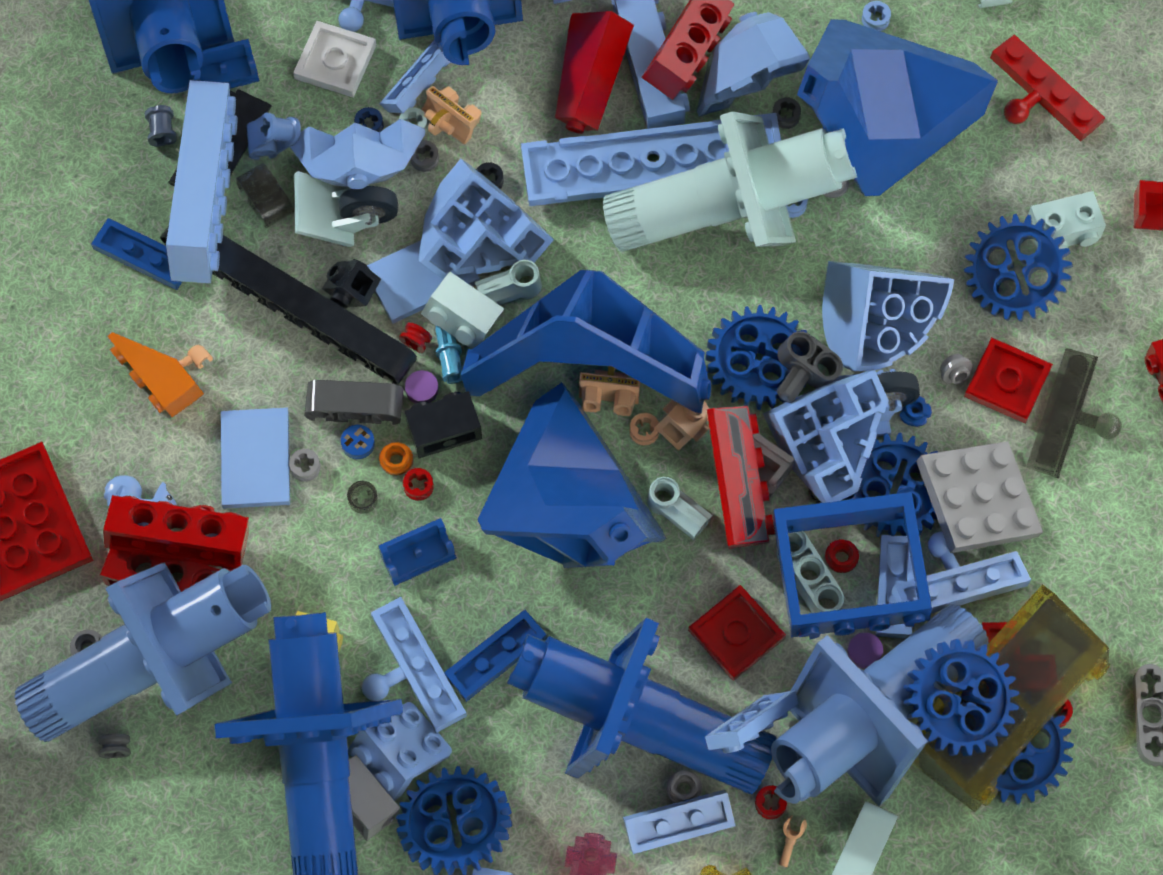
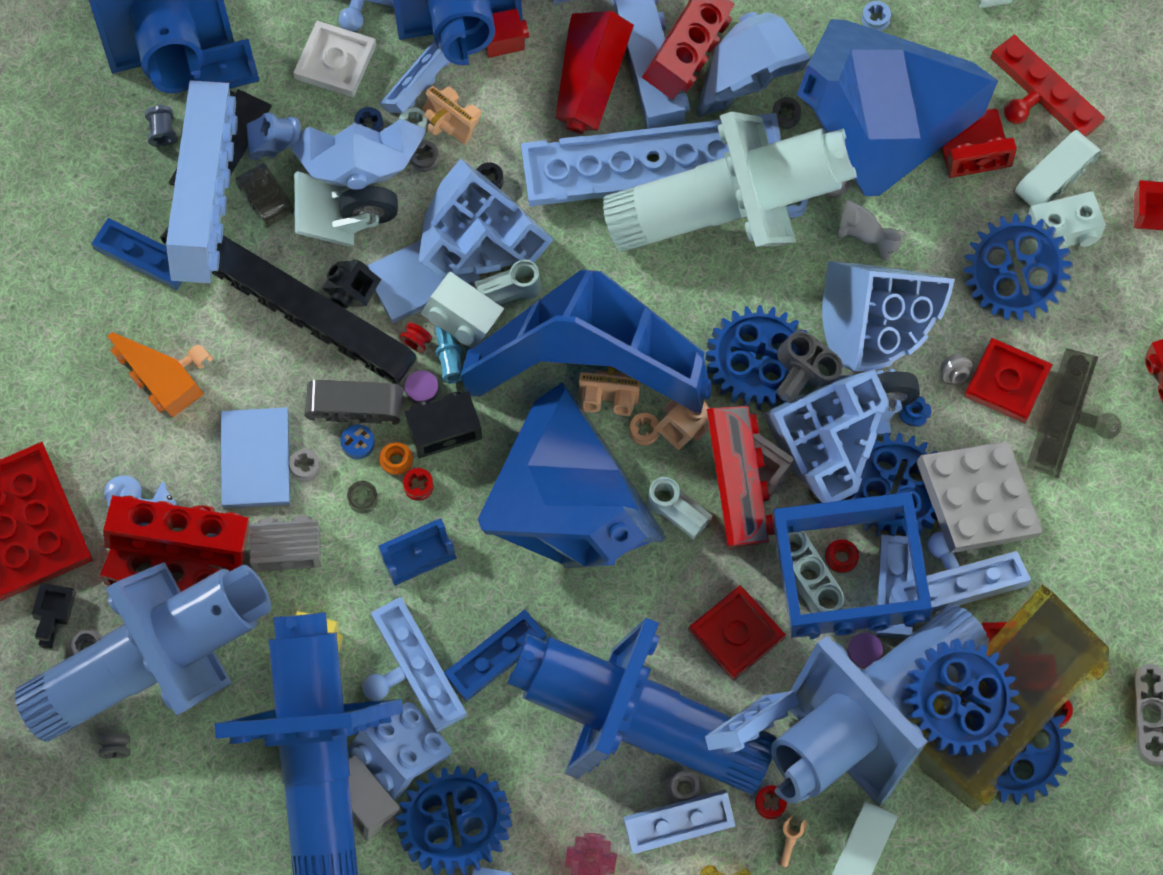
(52, 607): none -> black plate
(285, 544): none -> light grey brick
(509, 33): none -> red brick
(863, 224): none -> light grey animal
(980, 147): none -> red bracket
(1057, 169): none -> light aqua beam

